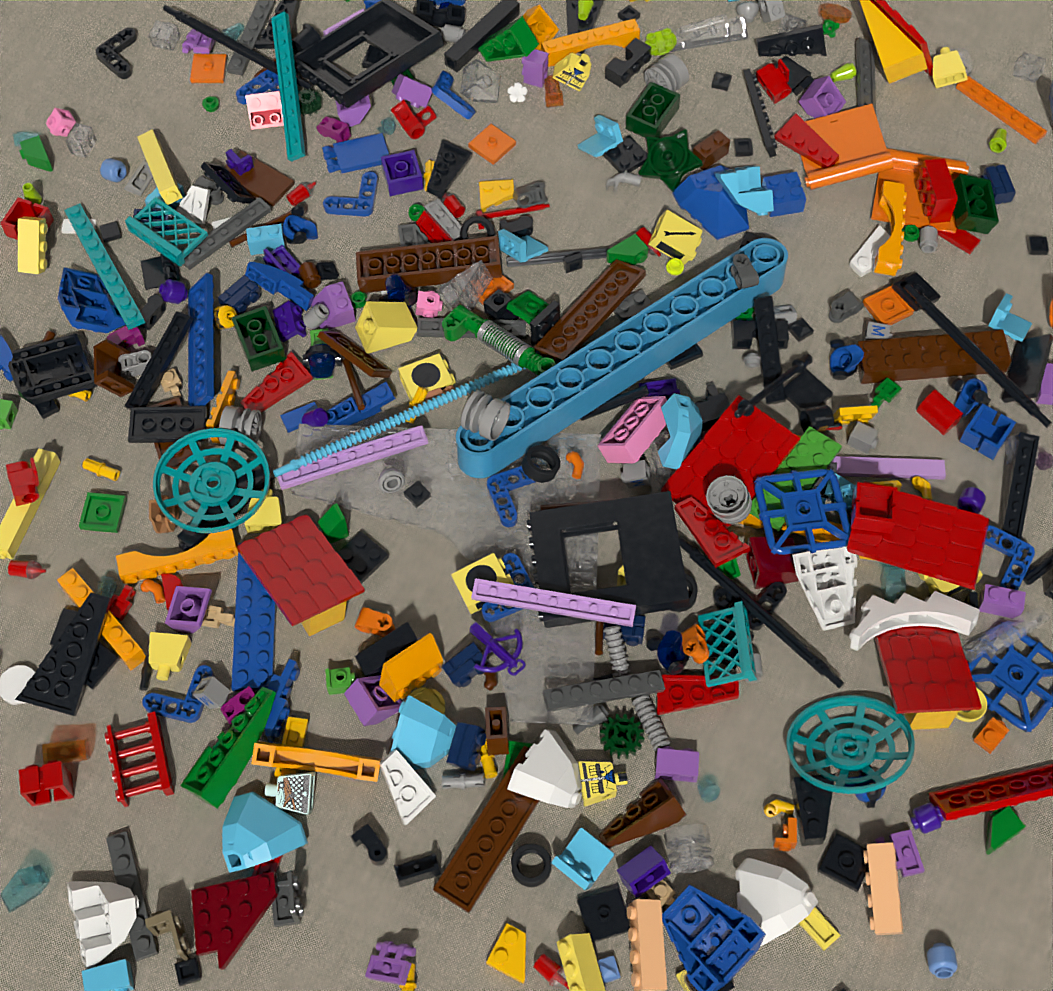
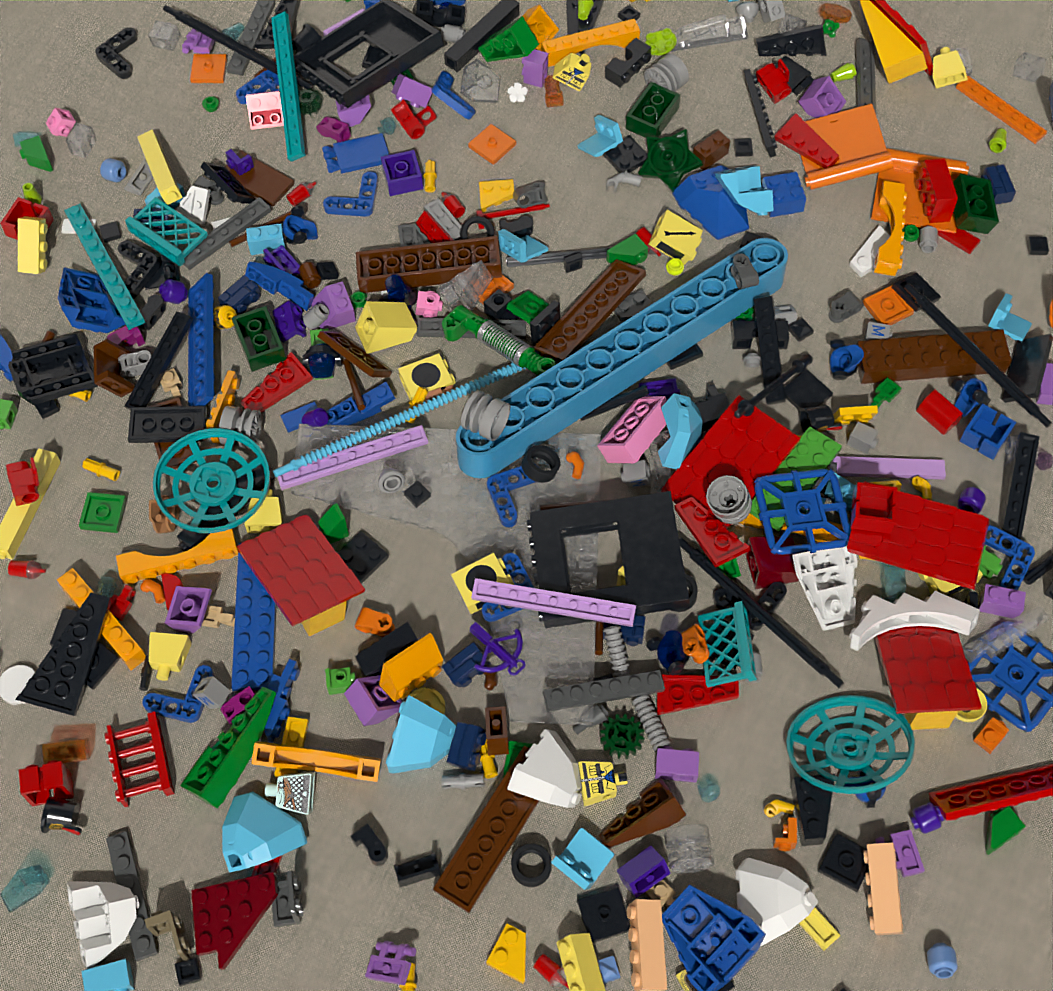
(60, 815): none -> black hat
(142, 263): none -> black beam
(406, 786): white wing -> none
(413, 210): green plate -> none
(447, 167): black wing -> none
(721, 81): black tile -> none
(990, 564): none -> bright green brick

